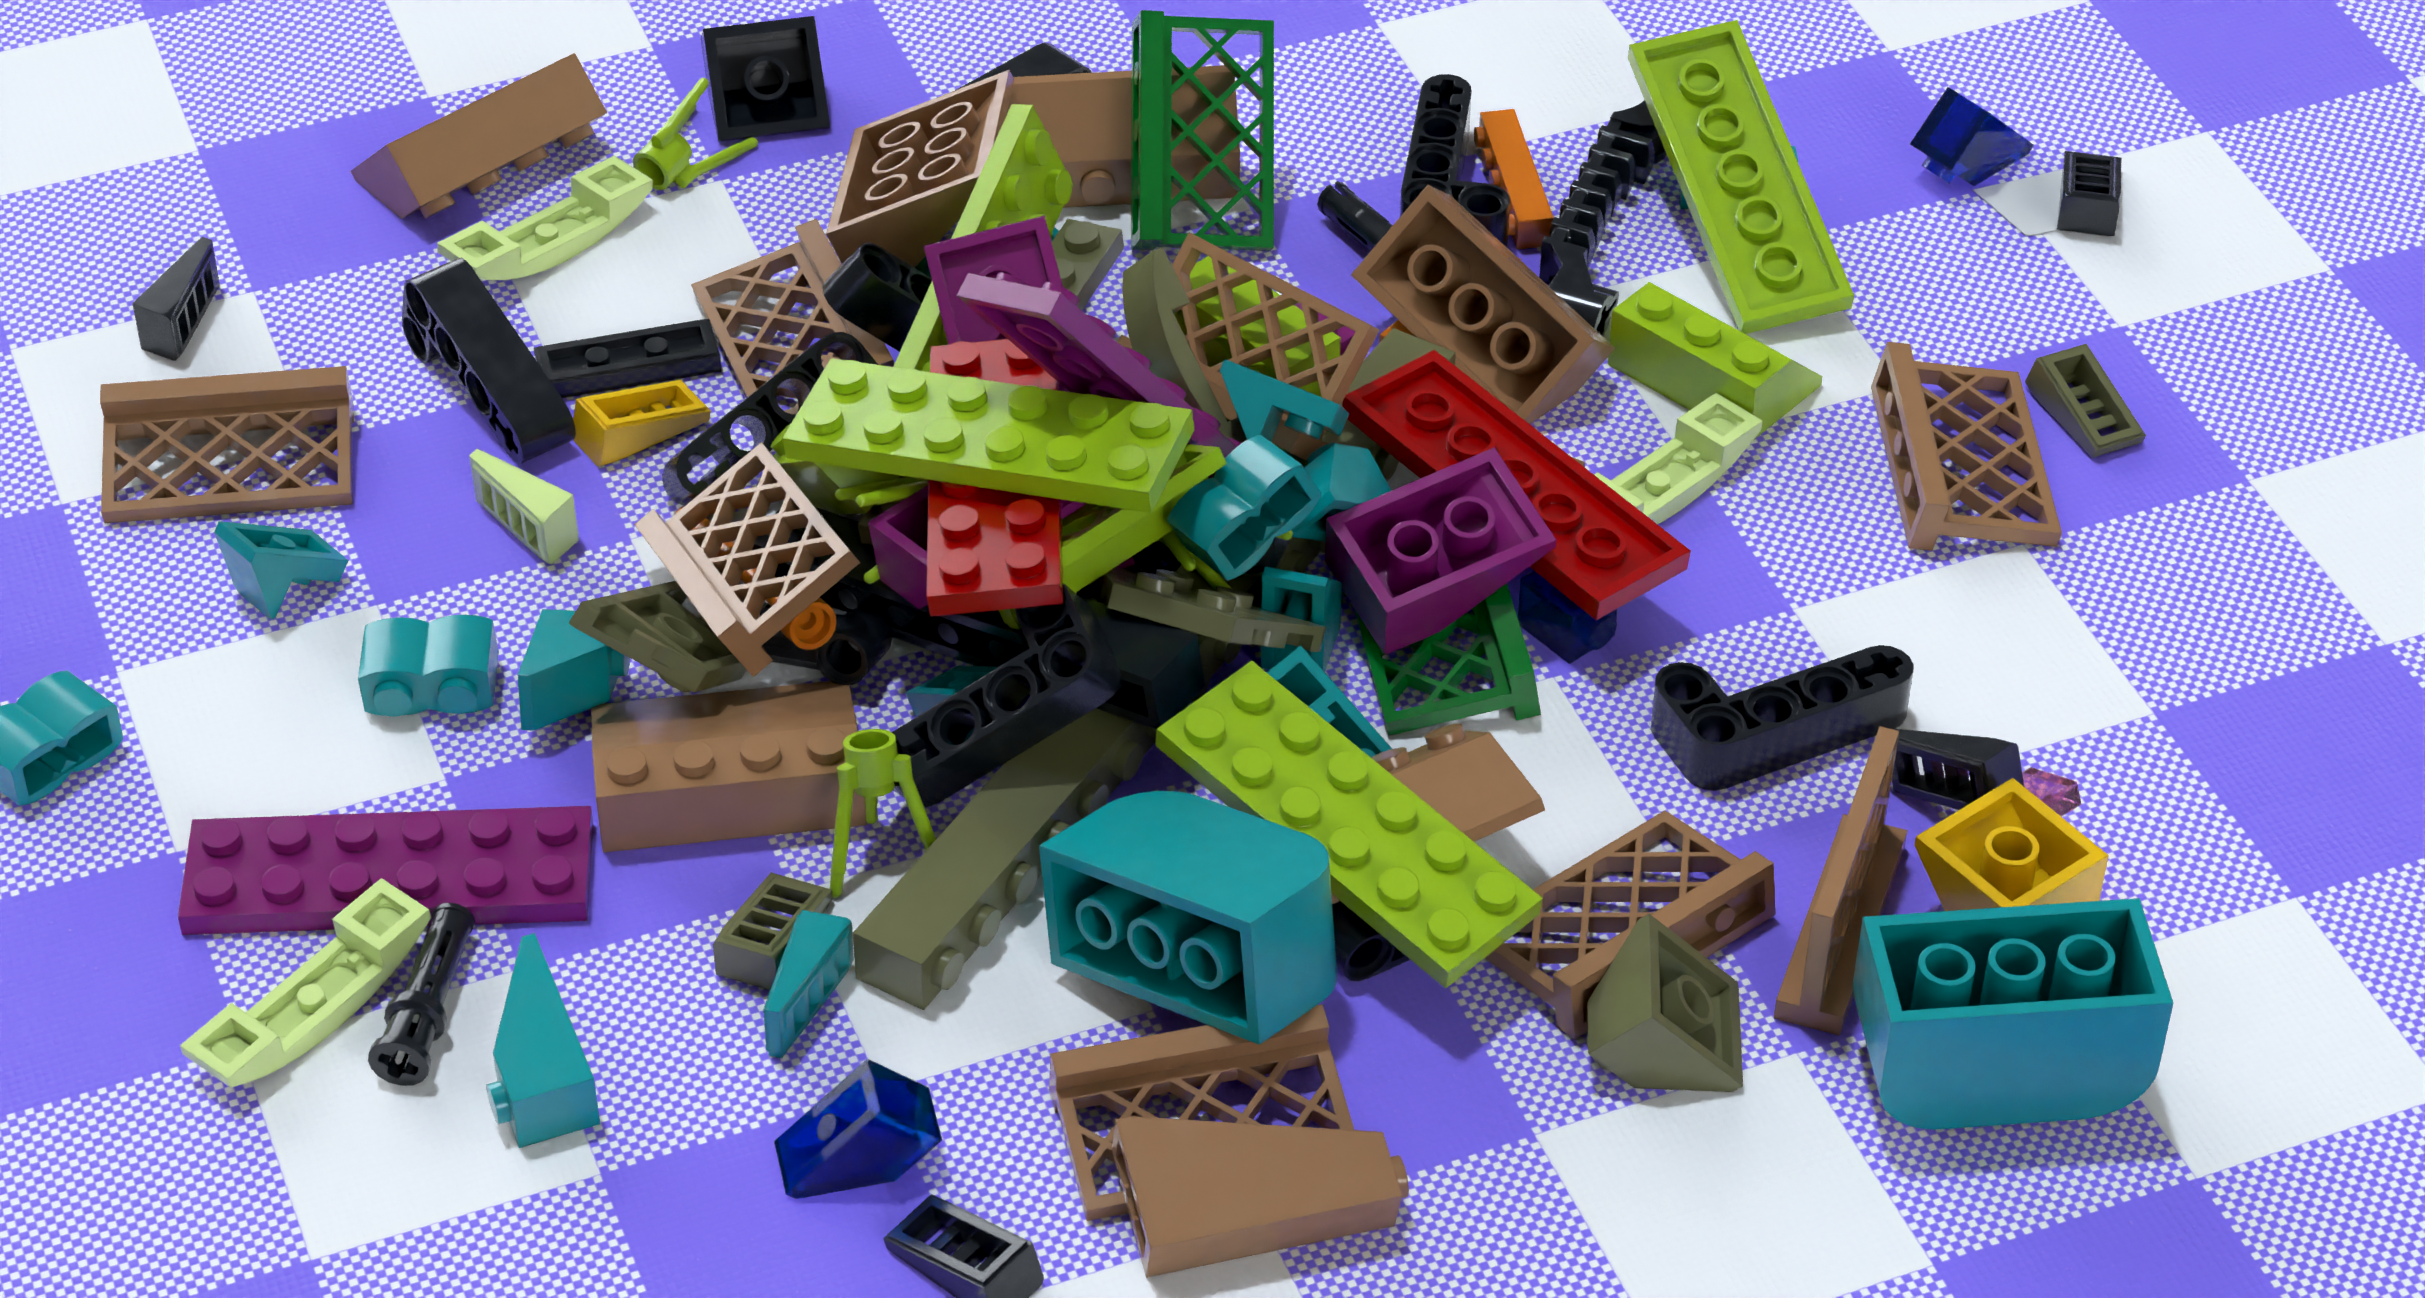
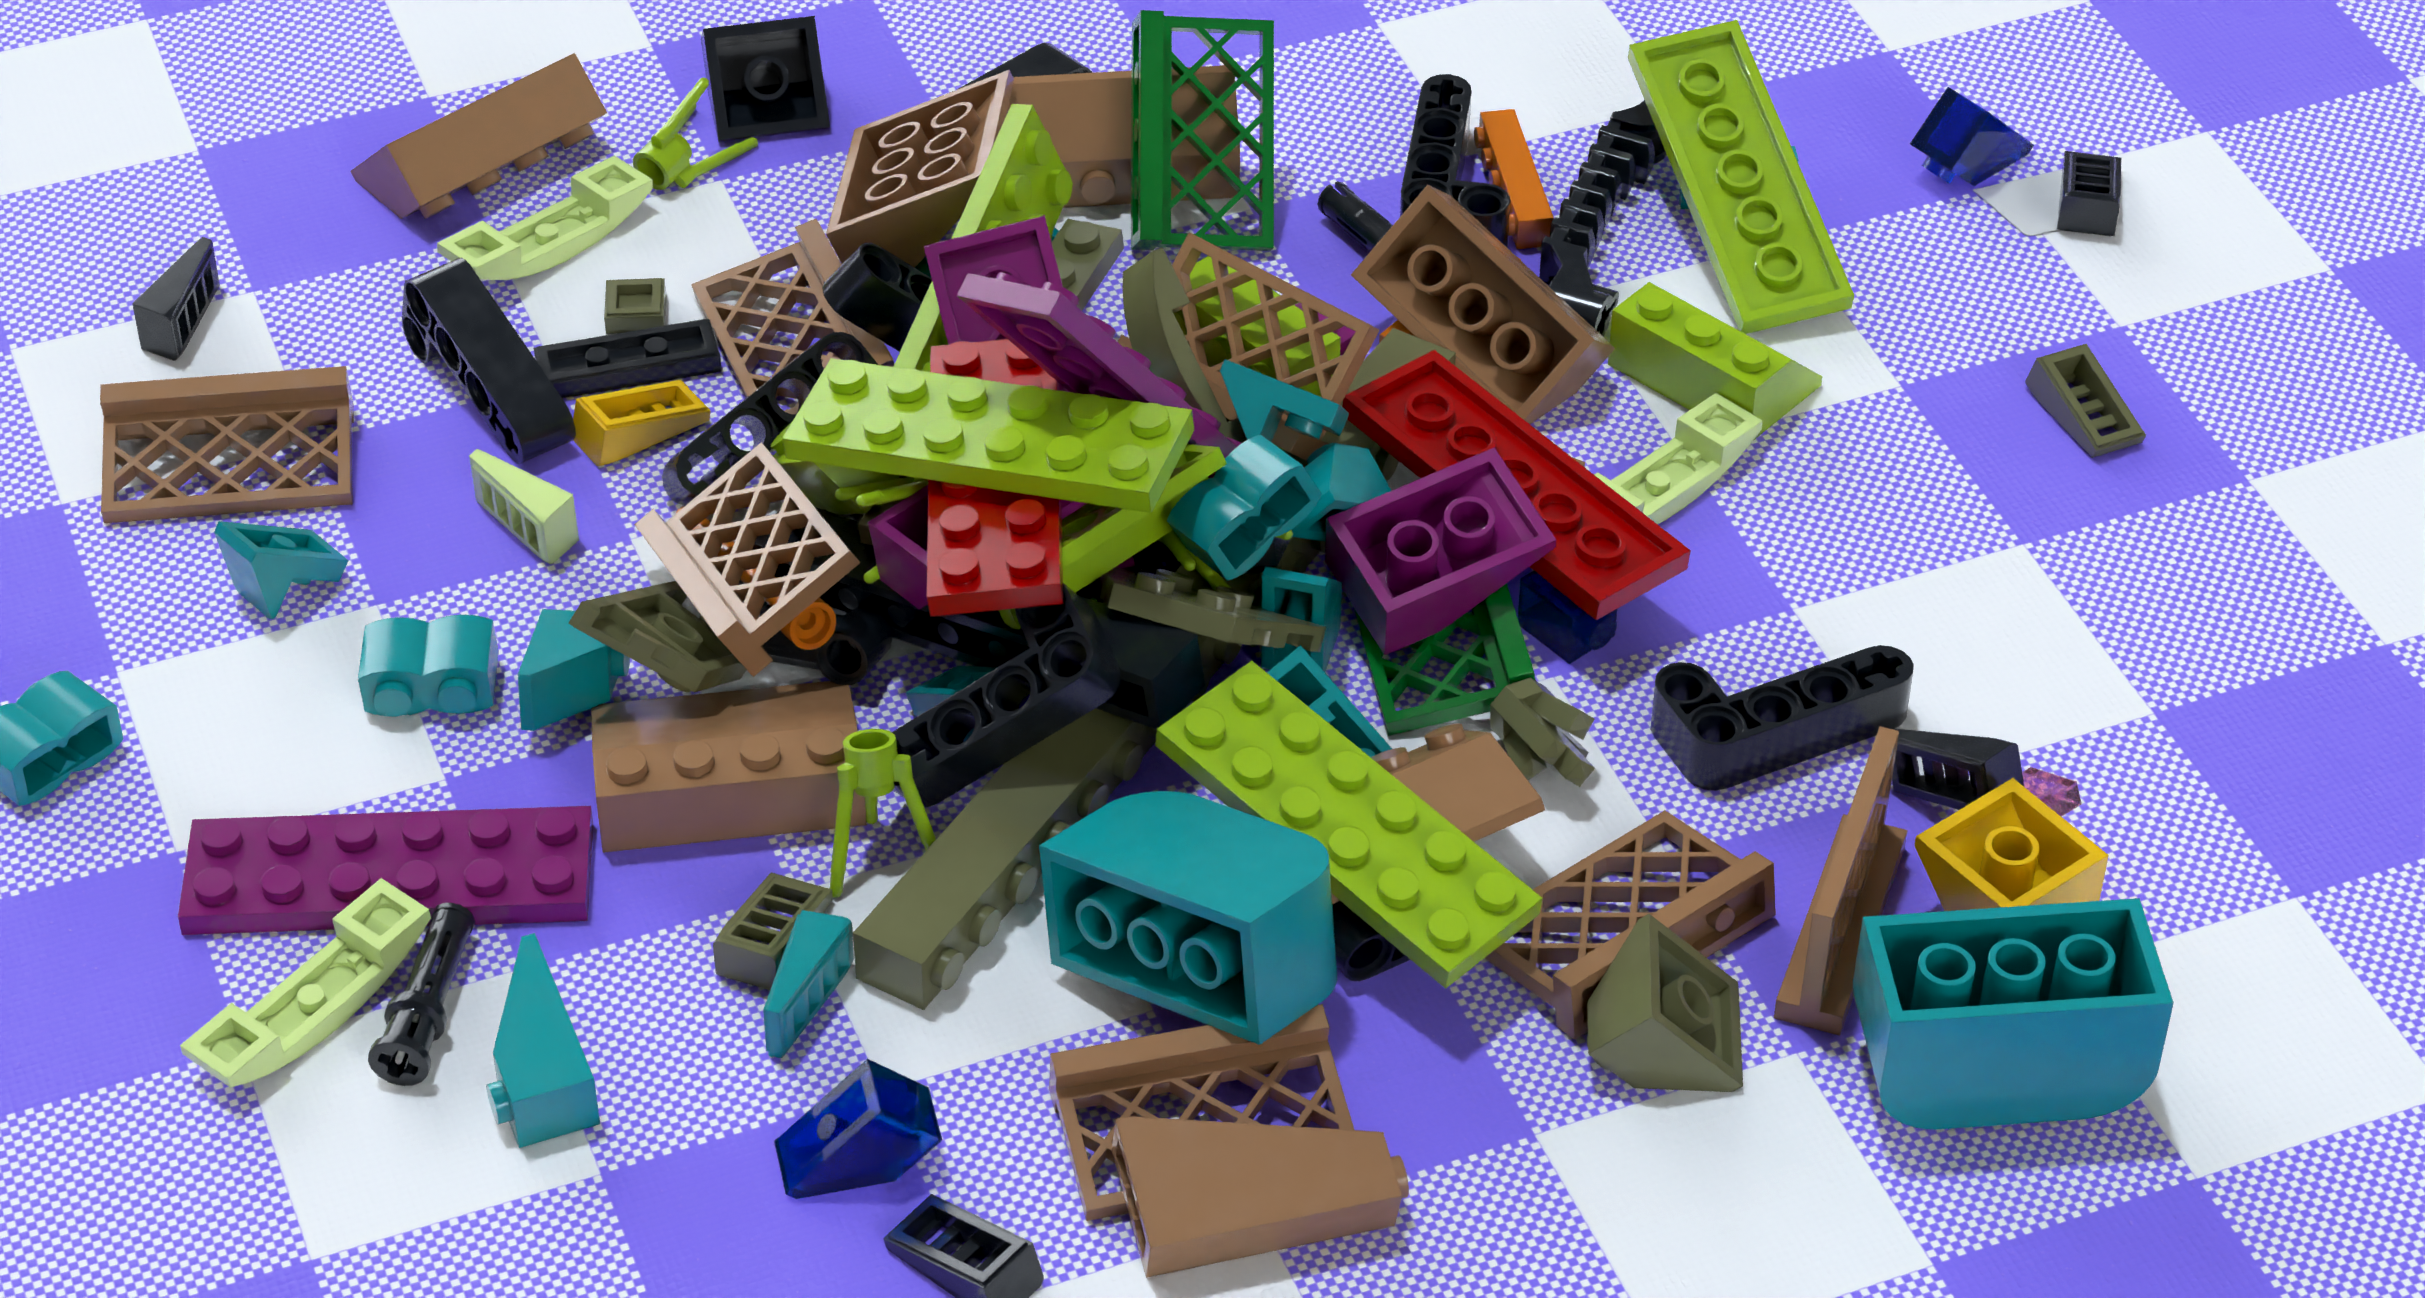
(634, 304): none -> olive tile
(1538, 728): none -> olive rock
(1918, 449): medium nougat fence -> none

